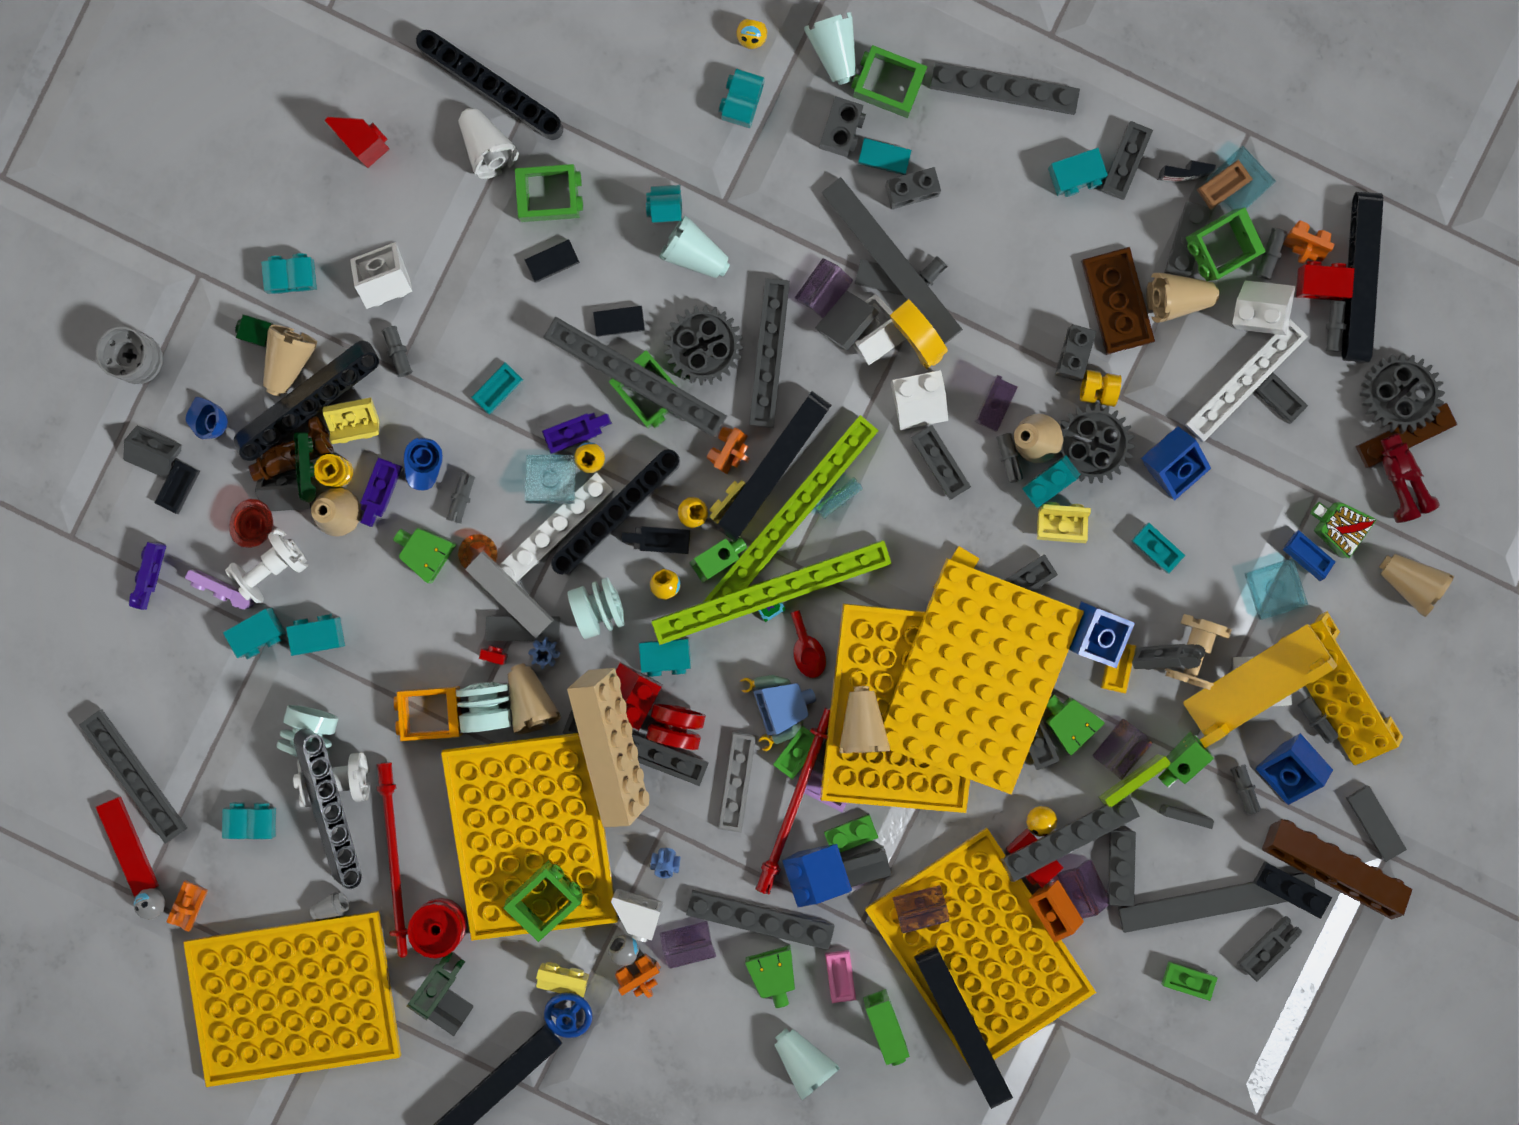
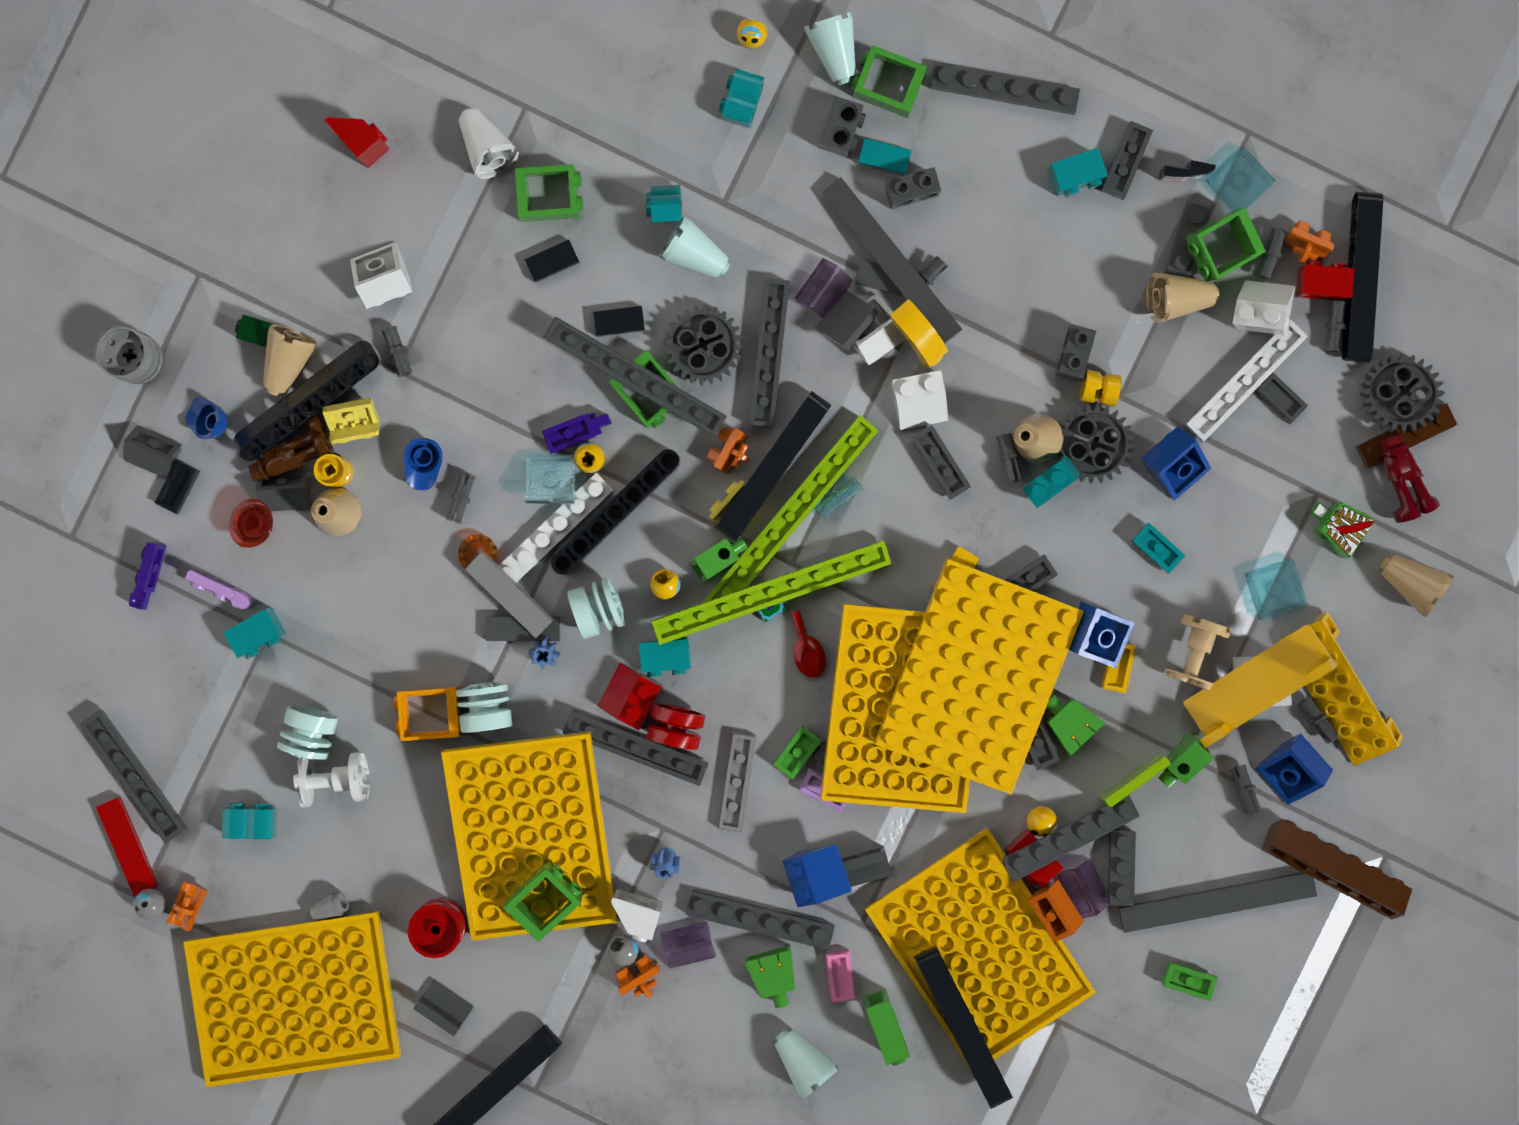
(273, 561): white piece -> none
(289, 274): teal brick -> none
(304, 468): dark green hinge -> none
(315, 636): teal brick -> none
(320, 801): black beam -> none
(379, 490): dark purple hinge -> none
(386, 789): red bar -> none
(424, 552): bright green torso -> none
(434, 988): dark green hinge -> none
(481, 77): black beam -> none
(493, 654): red plate -> none
(497, 388): teal tile -> none
(529, 701): tan cone -> none
(561, 980): light yellow bracket -> none
(567, 1027): blue piece -> none
(608, 747): tan brick -> none
(659, 539): black hinge -> none
(692, 512): yellow piece -> none
(771, 867): red bar -> none
(780, 706): medium blue torso -> none
(852, 833): bright green plate -> none
(863, 724): tan cone -> none
(921, 909): panel -> none
(996, 403): clear purple panel -> none
(1063, 522): light yellow bracket -> none
(1118, 301): reddish brown tile -> none
(1122, 749): panel -> none
(1169, 656): dark grey hinge -> none
(1186, 816): dark grey tile -> none
(1224, 184): medium nougat tile -> none
(1269, 949): dark grey hinge -> none
(1292, 890): black plate -> none
(1309, 555): blue tile -> none
(1376, 823): dark grey tile -> none

